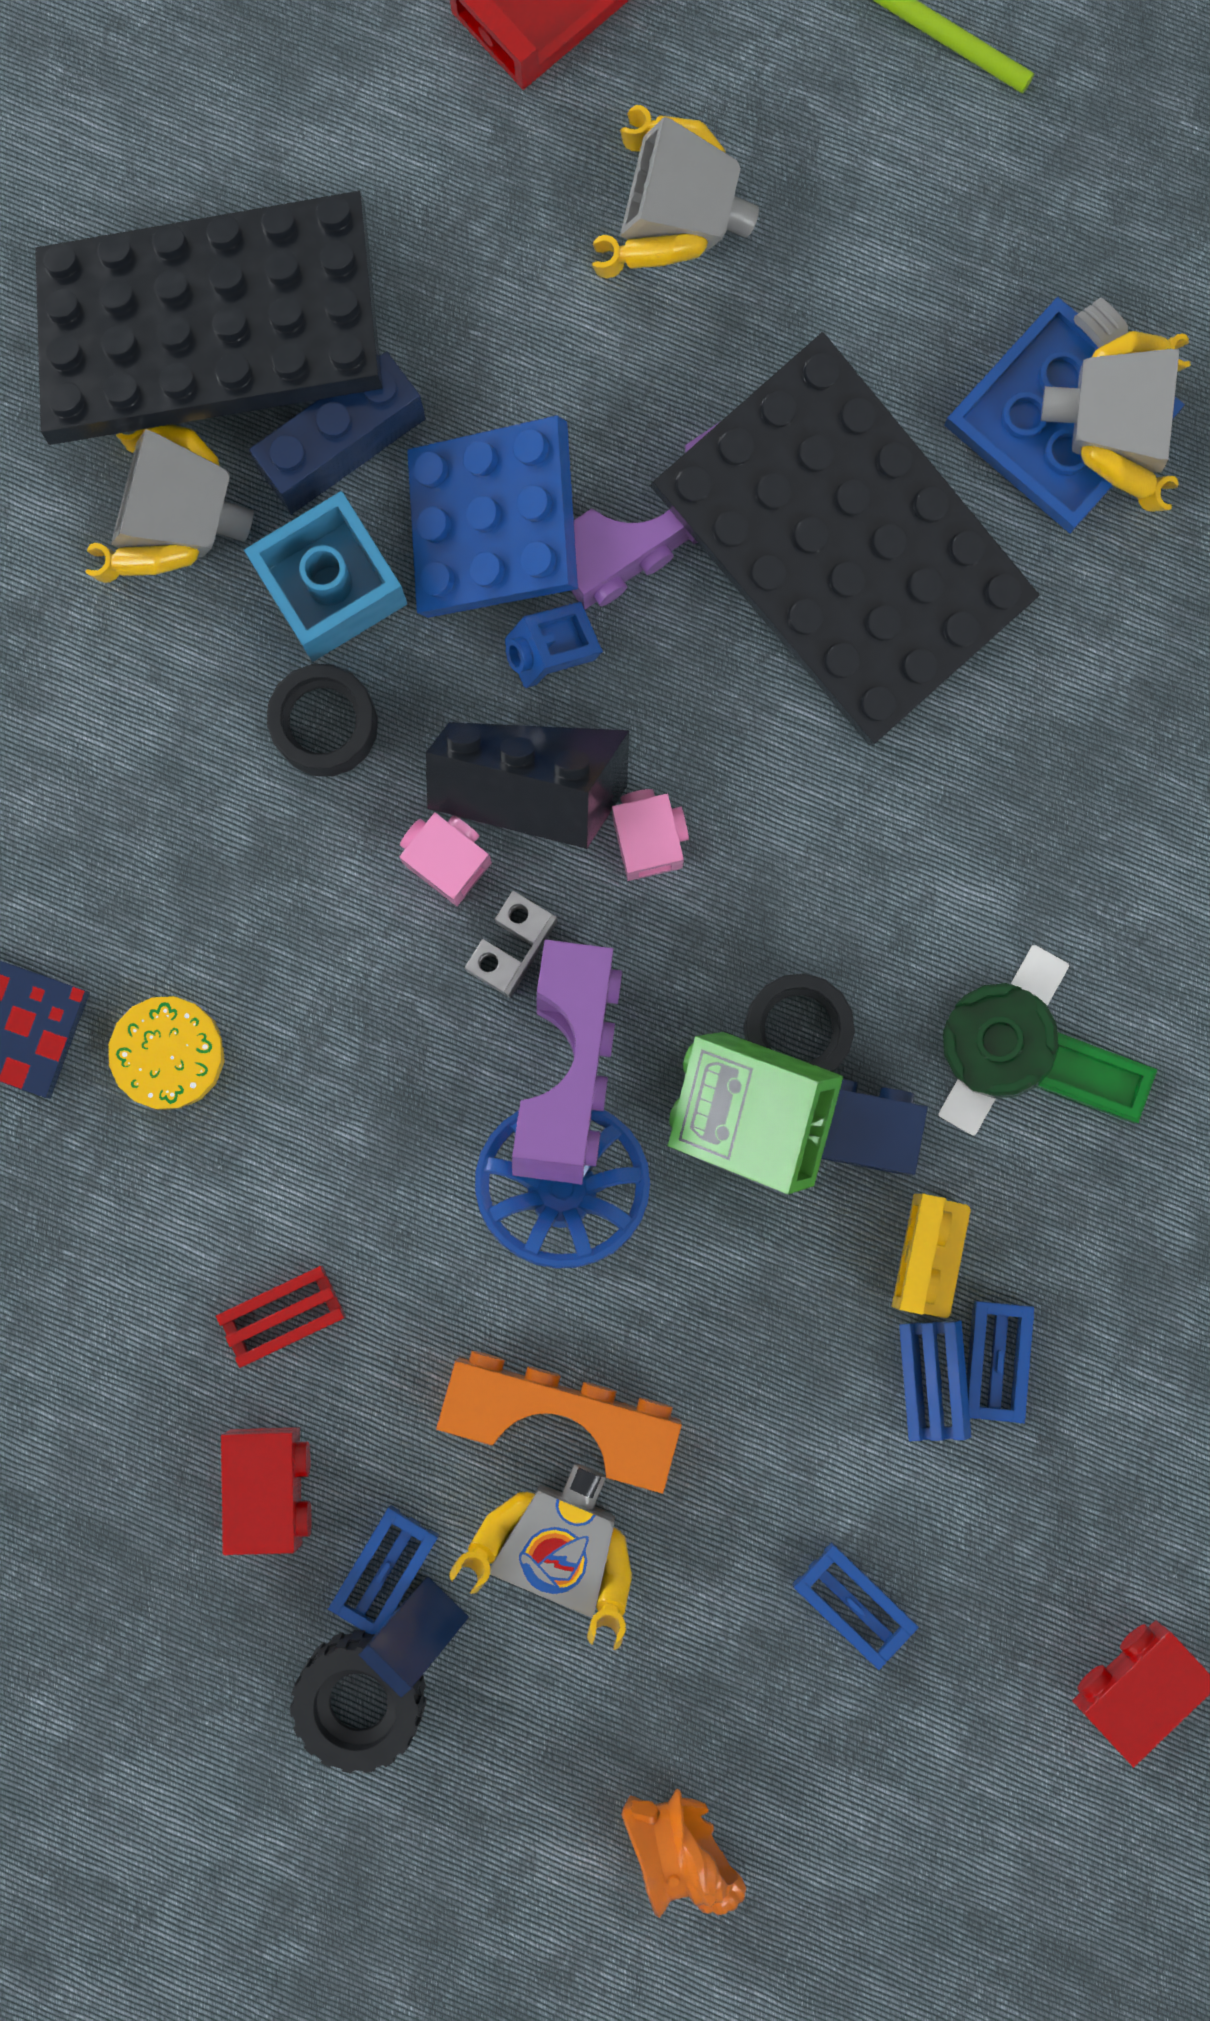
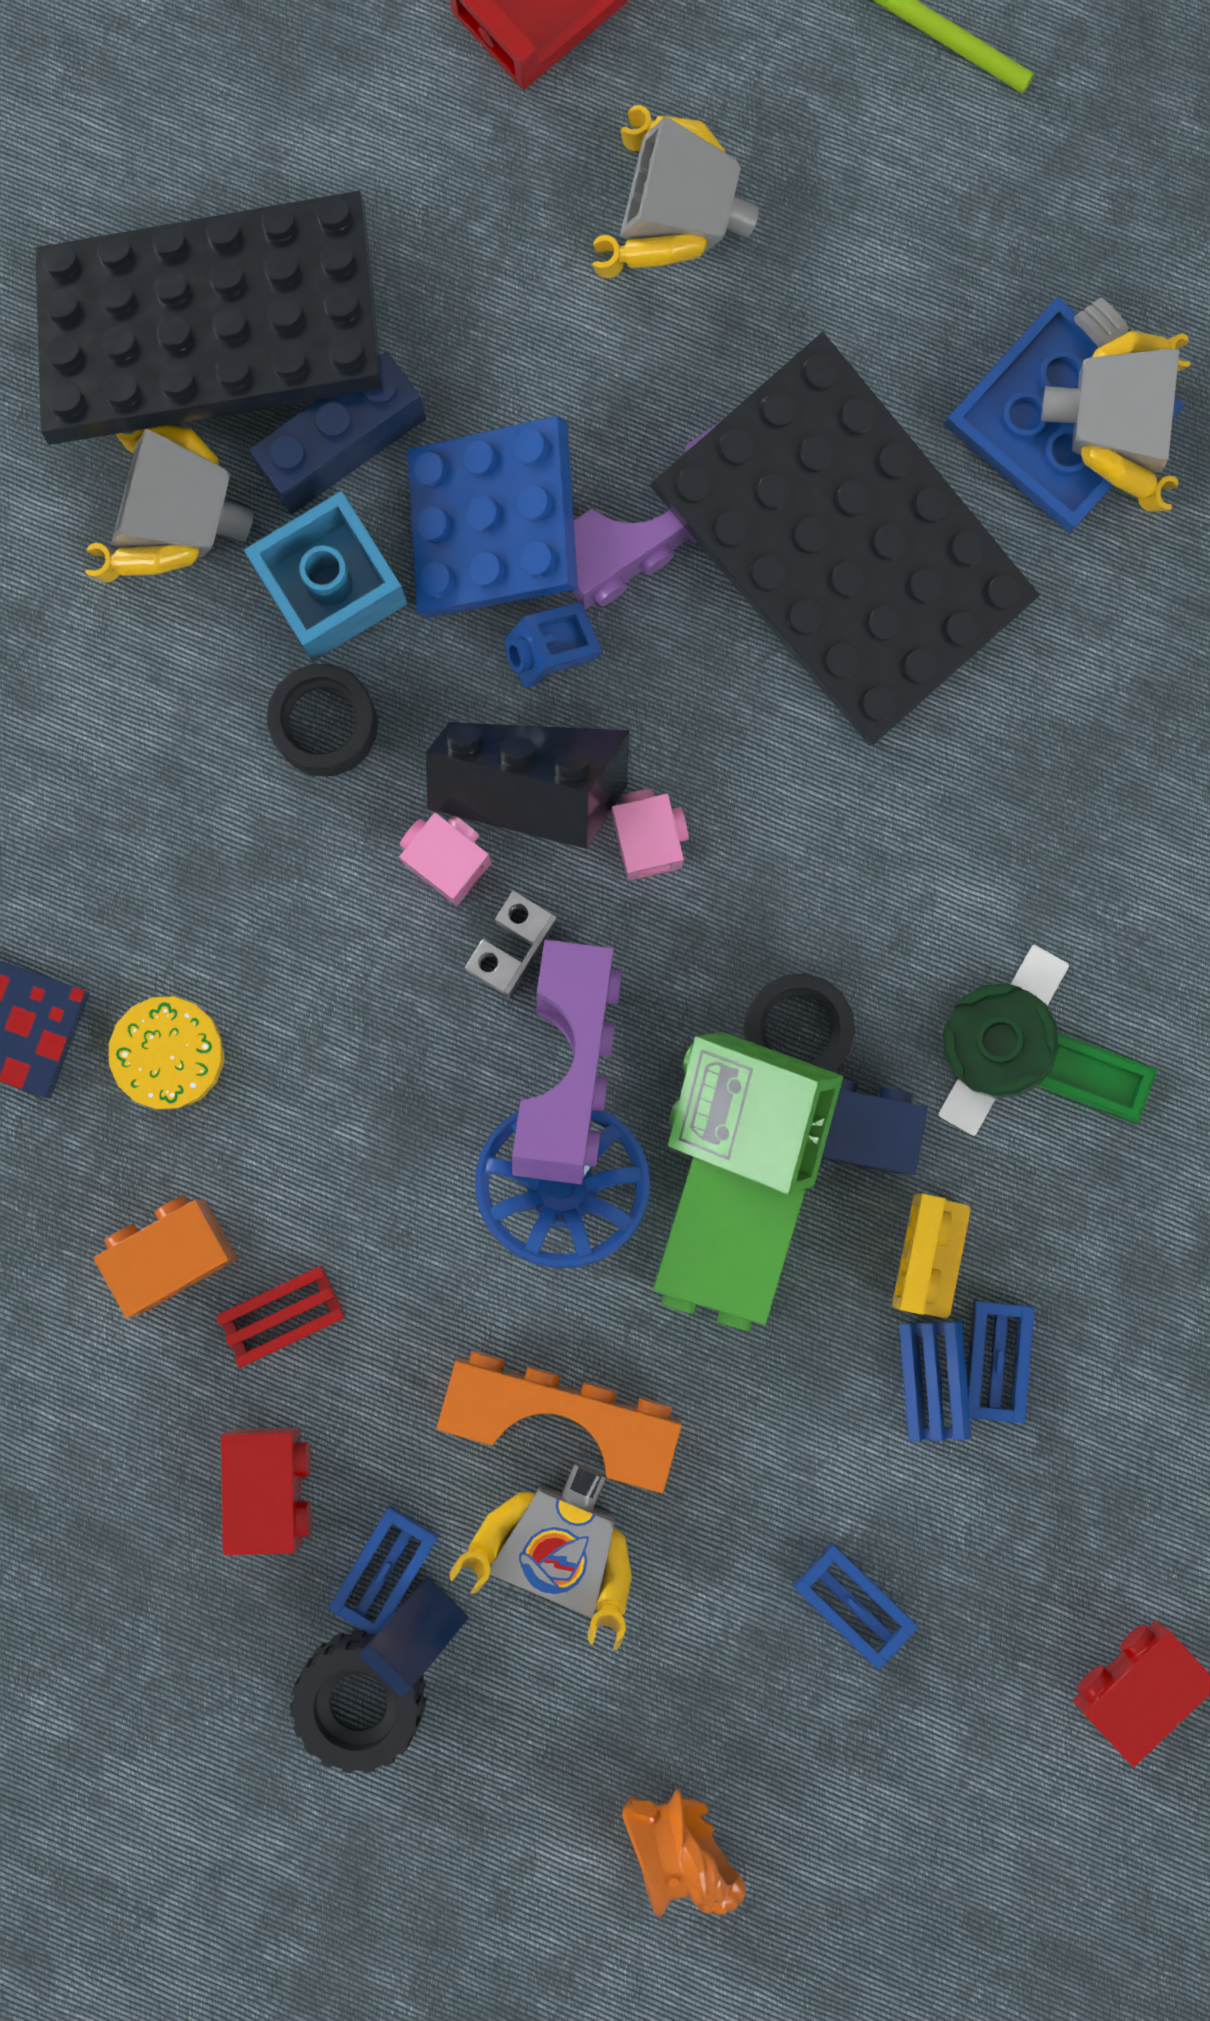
(165, 1256): none -> orange brick
(726, 1245): none -> bright green brick

